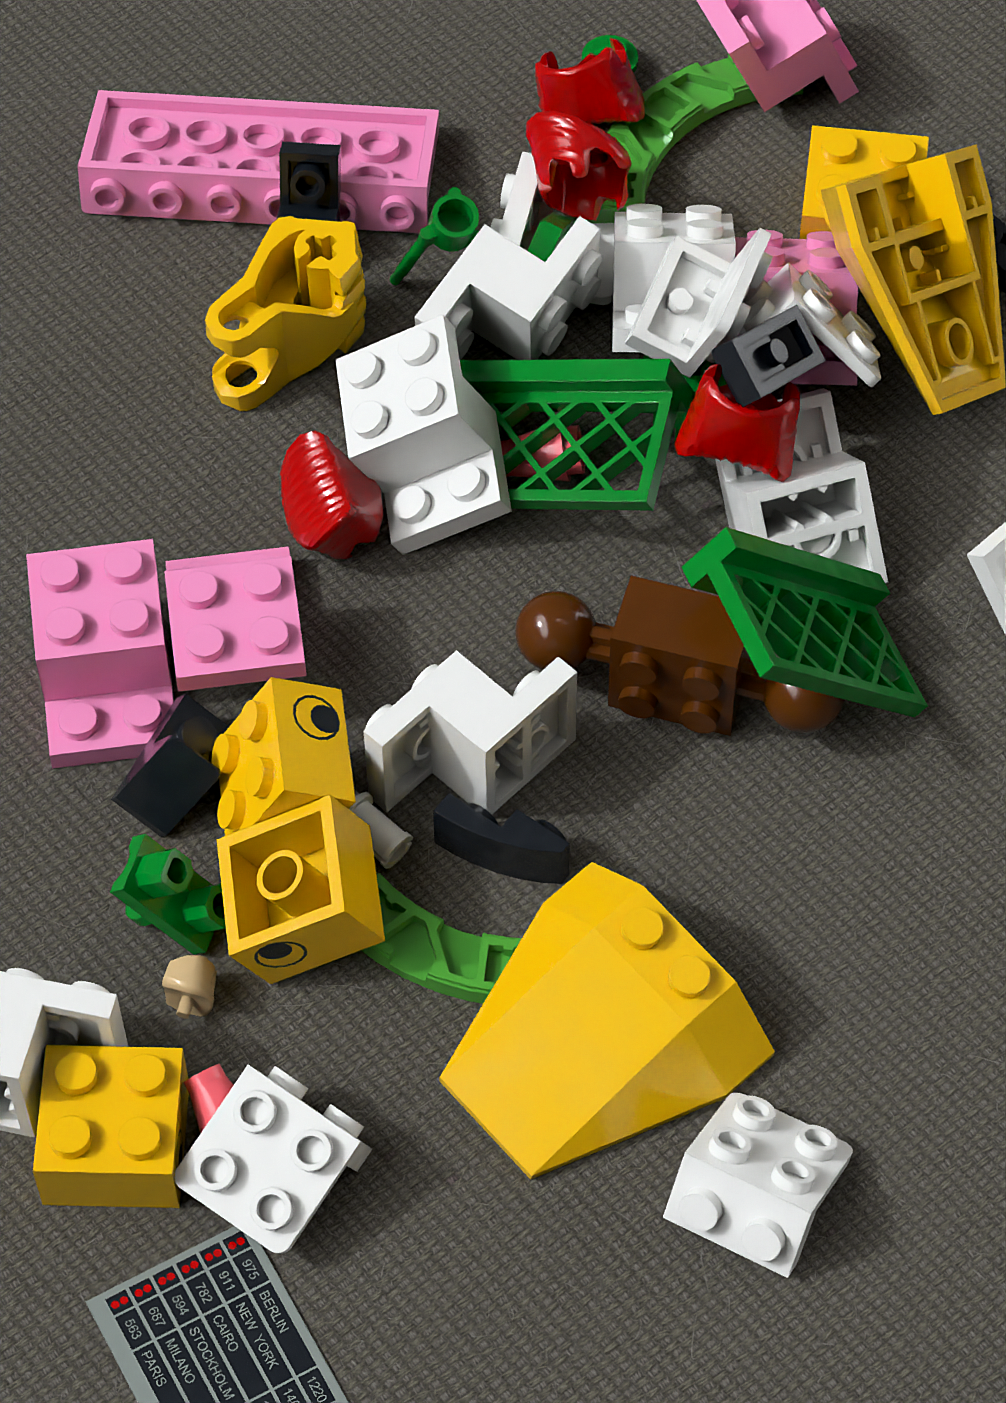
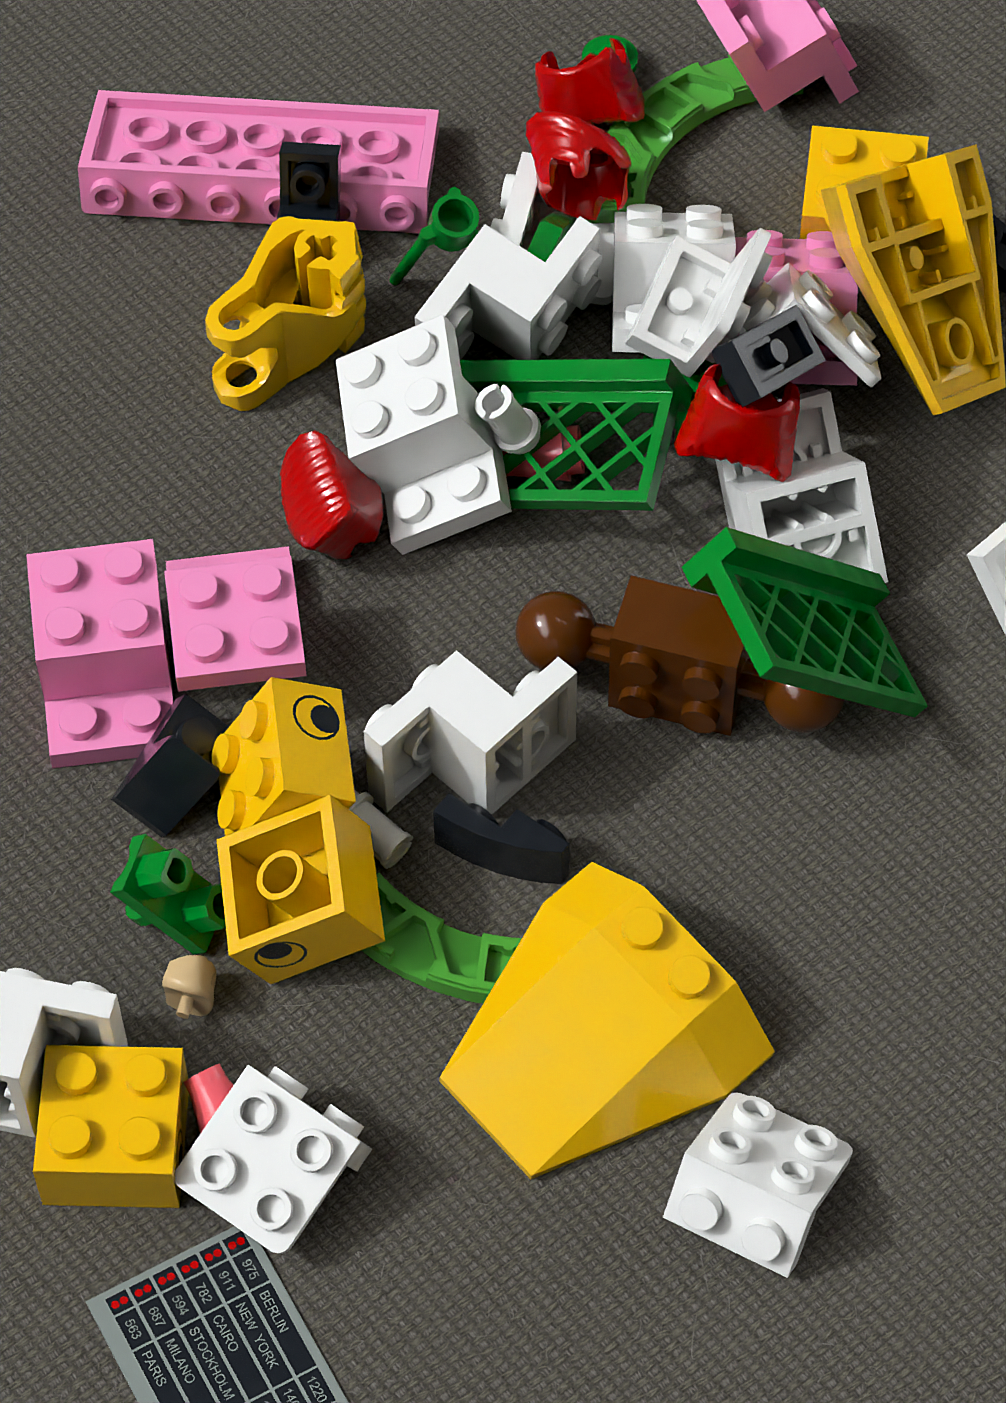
(514, 427): none -> white pin

